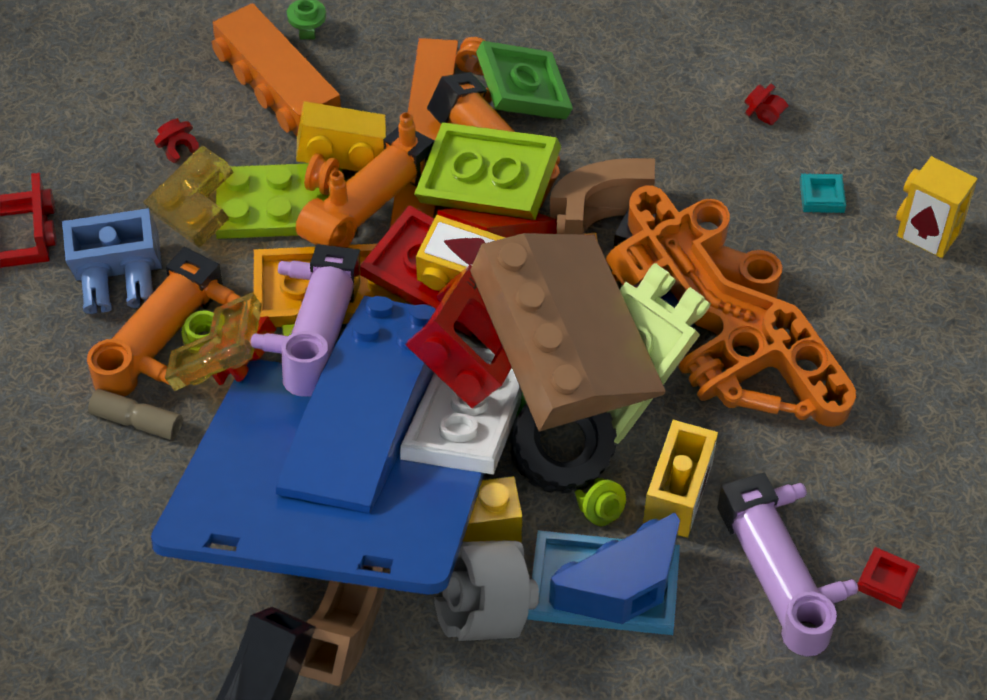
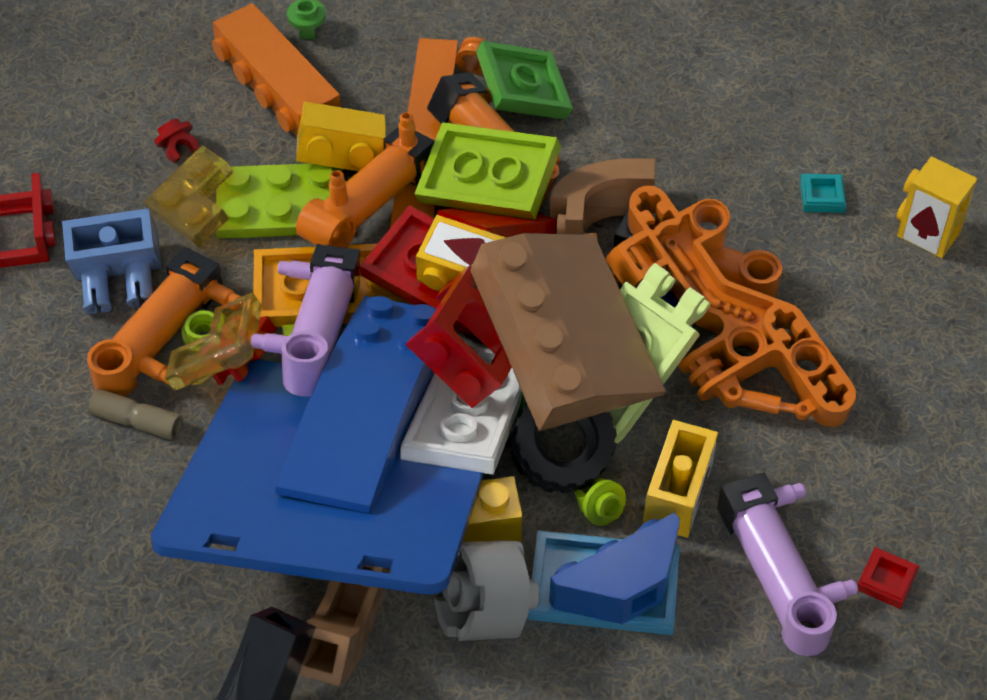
(319, 172): orange bush -> none
(767, 106): red plate -> none

